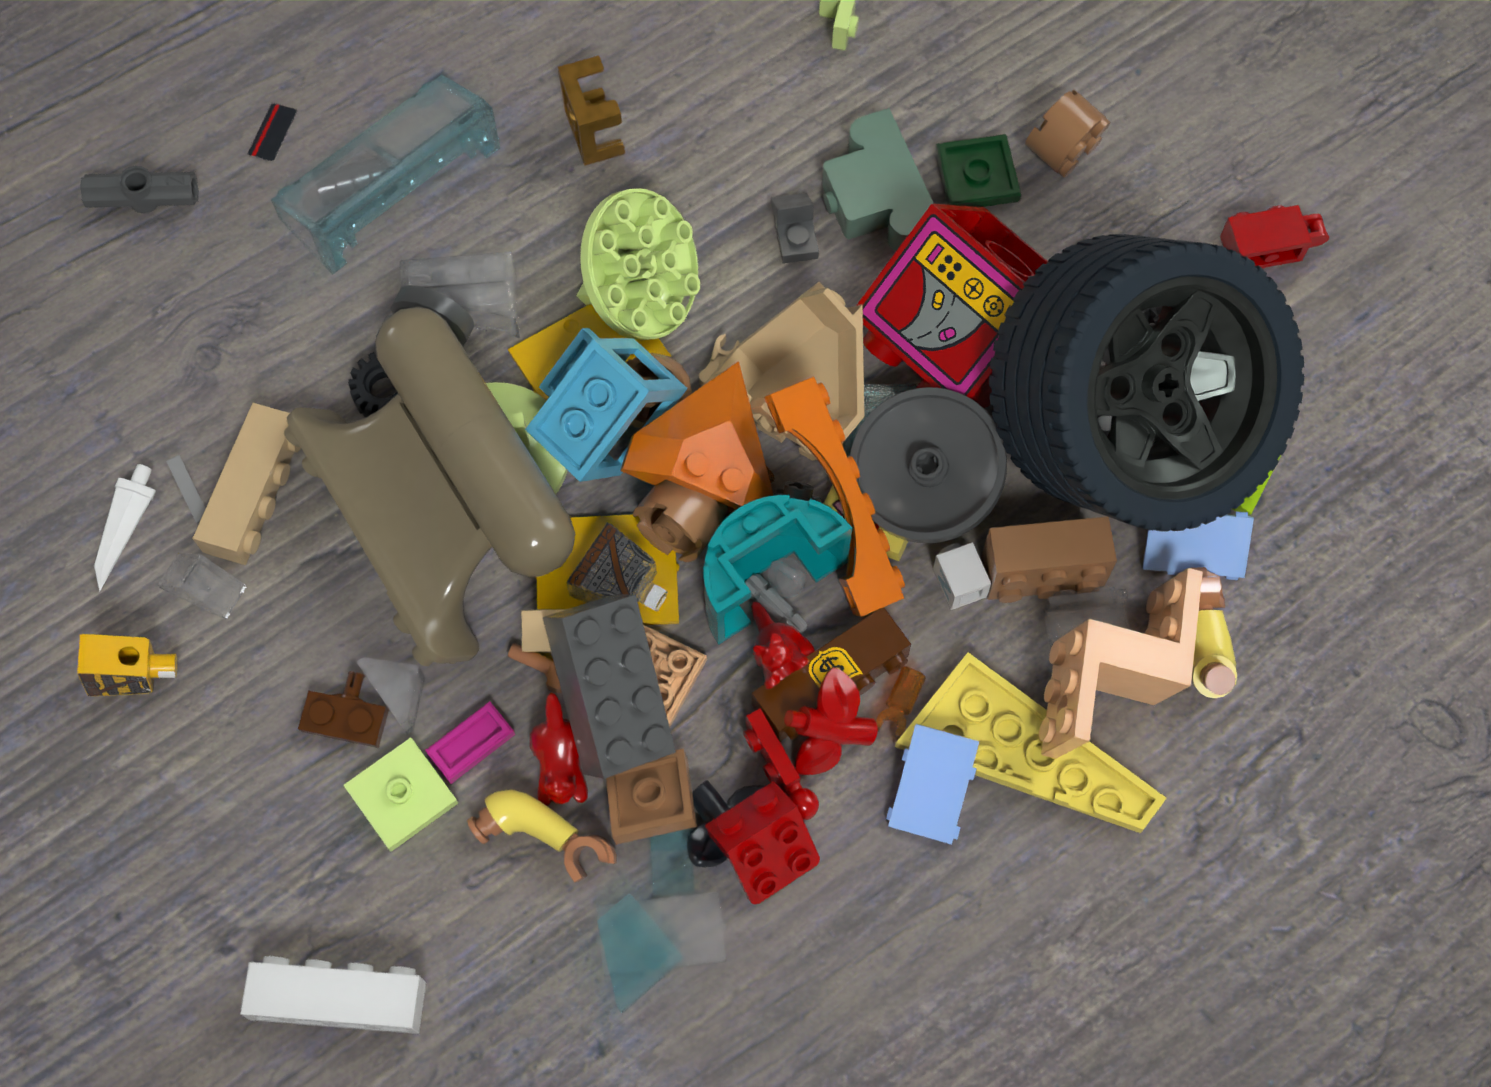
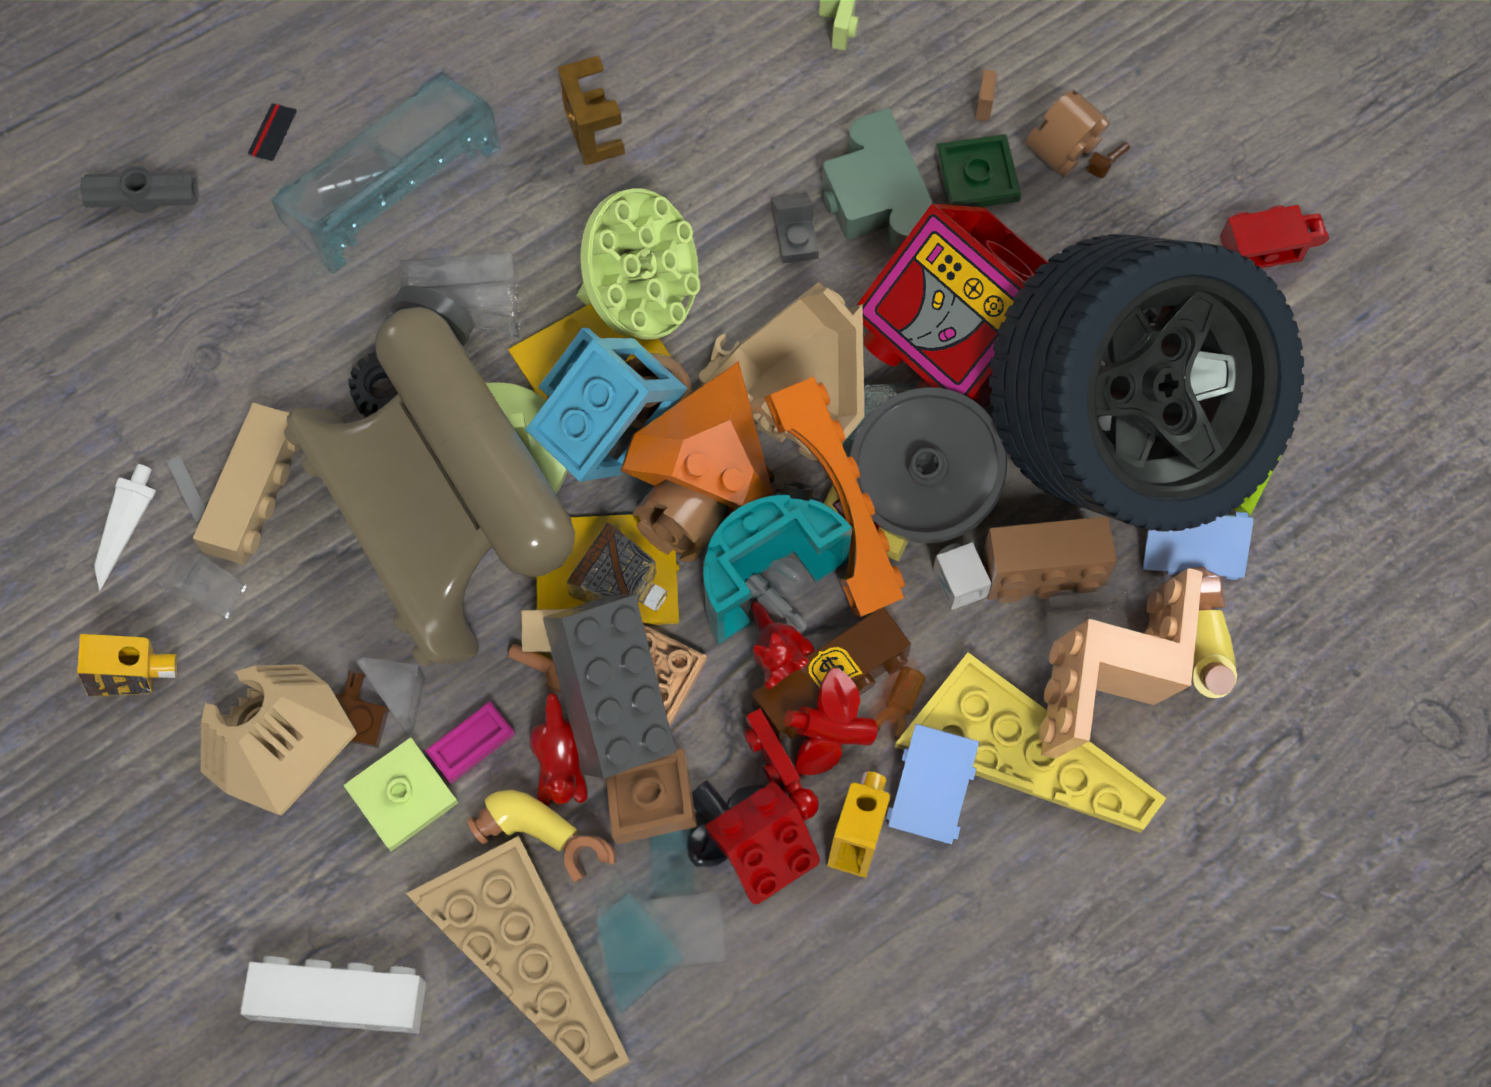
(275, 736): none -> tan helmet
(513, 934): none -> tan wing
(860, 825): none -> yellow torso
(986, 95): none -> medium nougat tile
(1101, 164): none -> reddish brown hand

